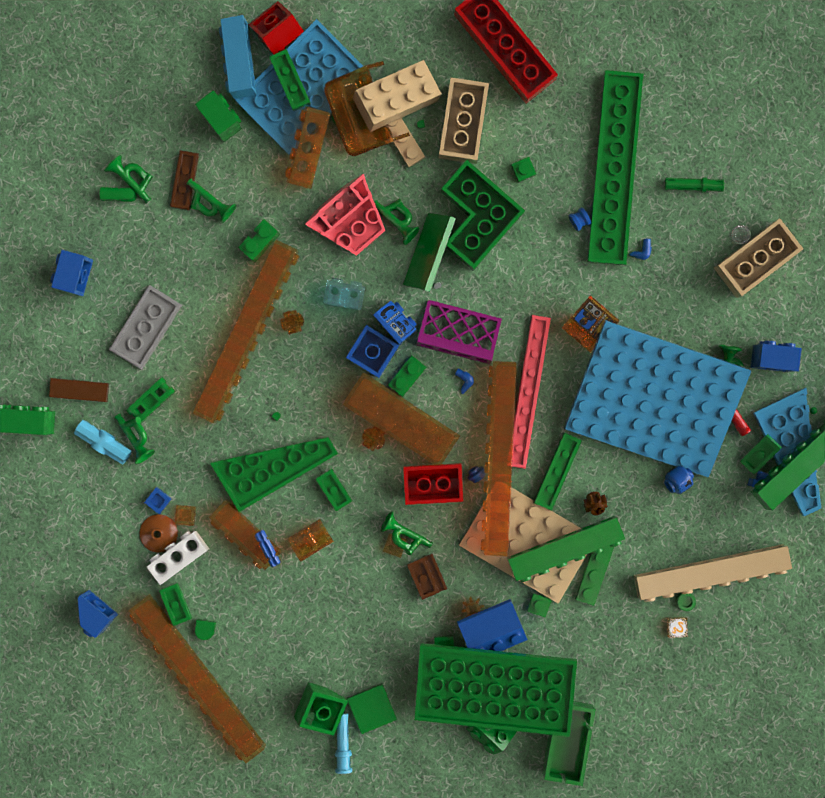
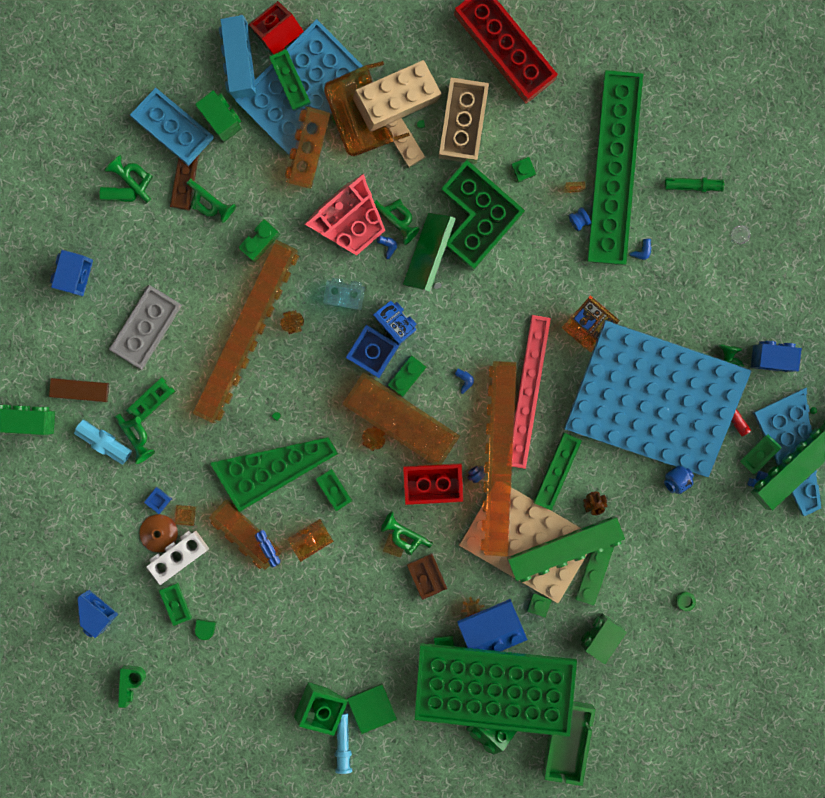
(127, 683): none -> green plate
(171, 126): none -> dark azure plate
(197, 678): clear orange brick -> none
(391, 243): none -> blue animal
(458, 348): magenta fence -> none
(571, 187): none -> clear orange tile
(603, 638): none -> green brick
(677, 627): tile -> none
(712, 572): tan brick -> none
(758, 258): tan brick -> none

